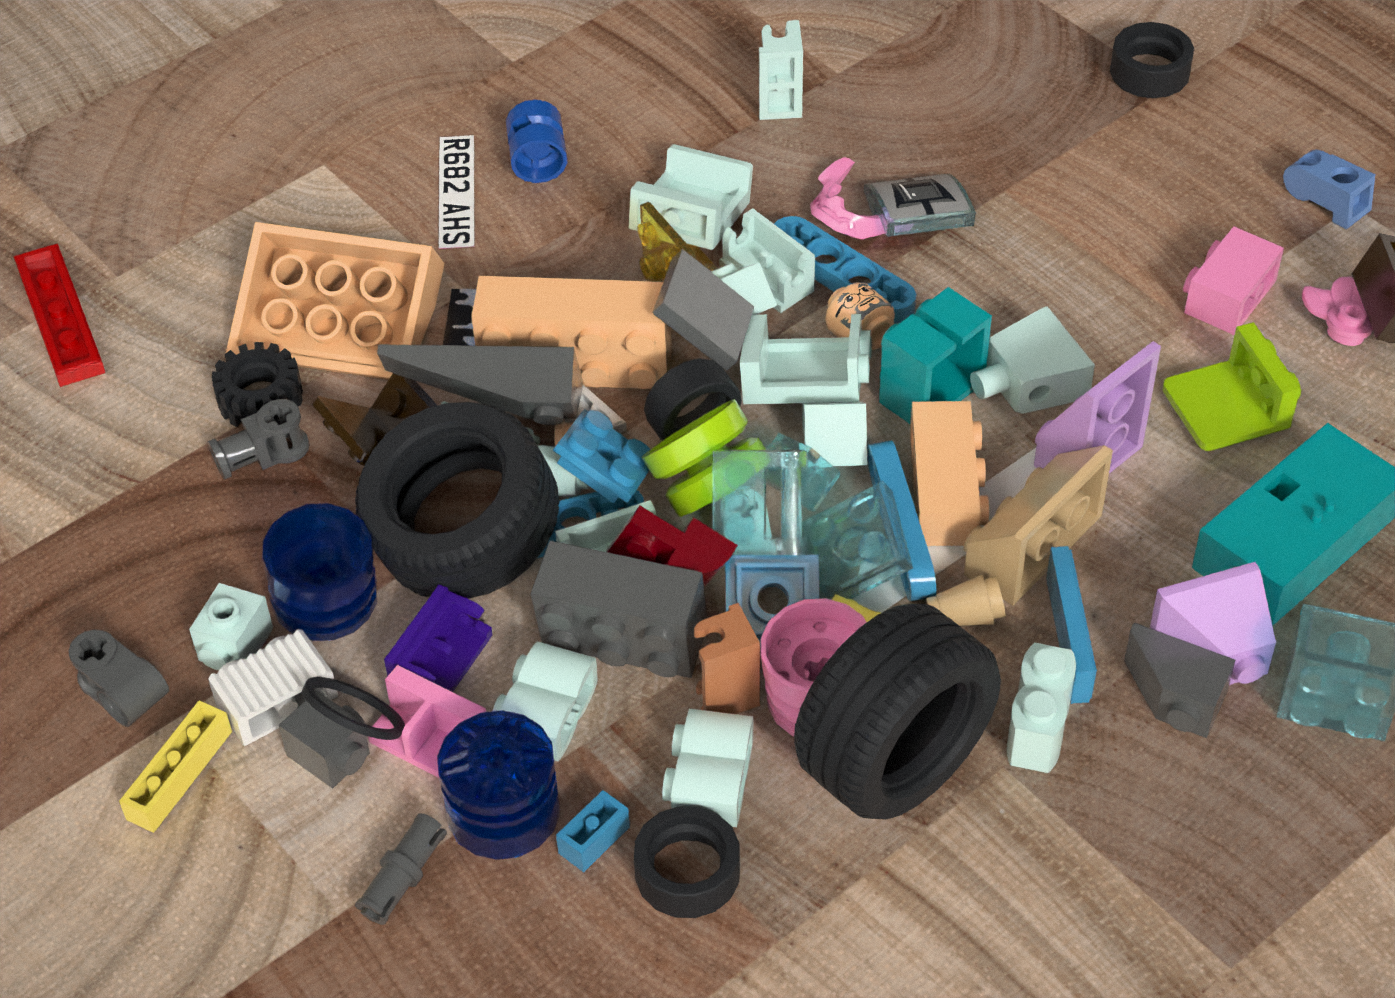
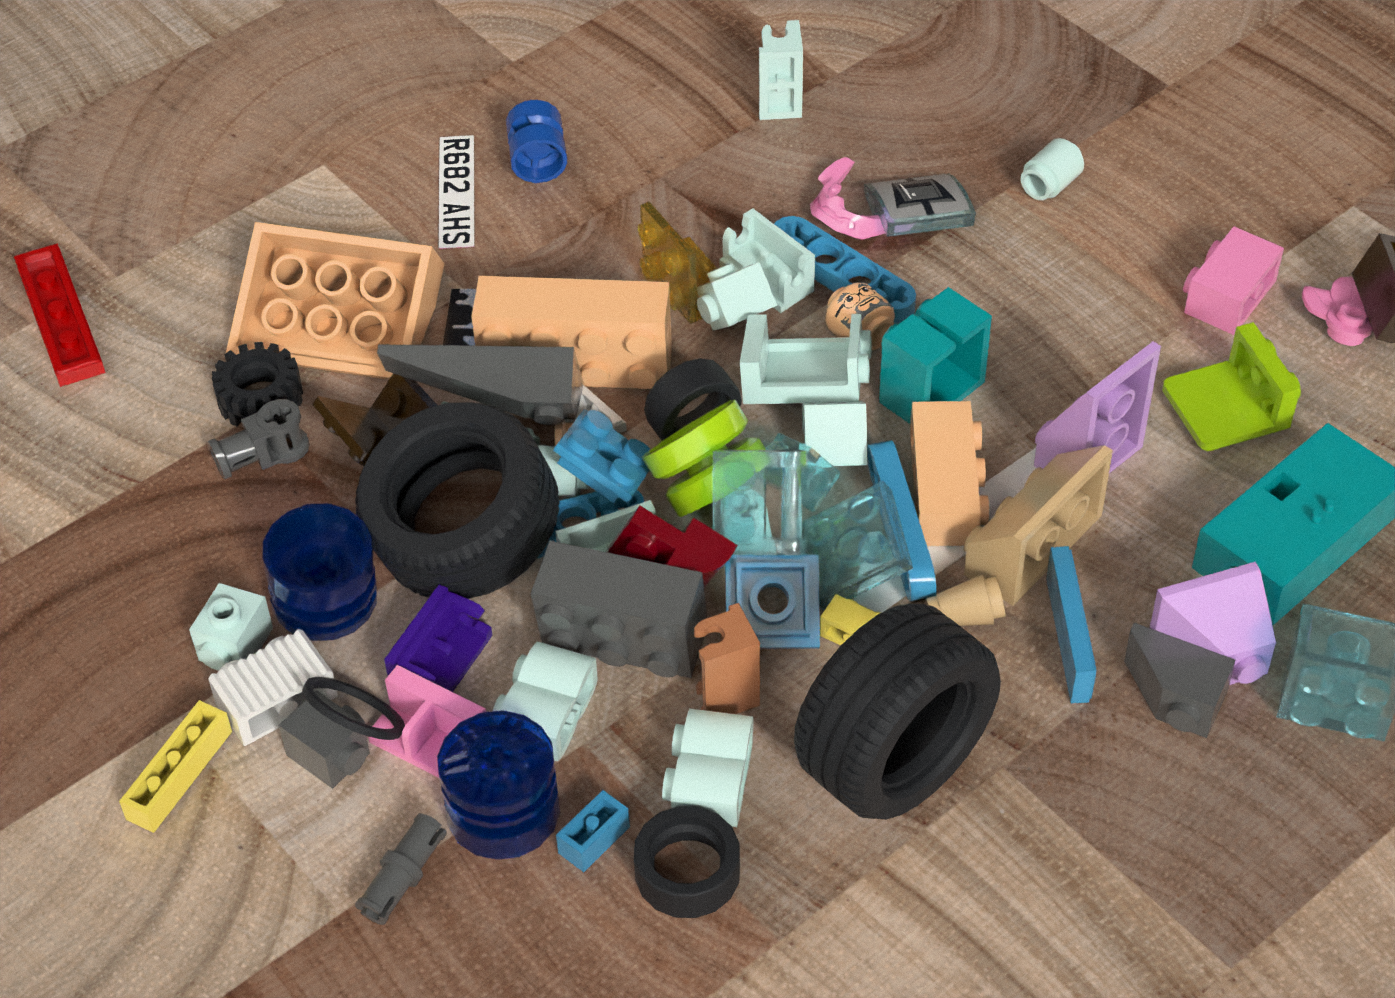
(116, 676): dark grey piece -> none
(696, 194): light aqua panel -> none
(703, 310): tile -> none
(797, 648): bright pink wheel -> none
(1034, 365): light aqua torso -> none
(1041, 707): light aqua brick -> none
(1052, 169): none -> light aqua brick
(1146, 79): black tyre -> none
(1333, 185): medium blue leg -> none

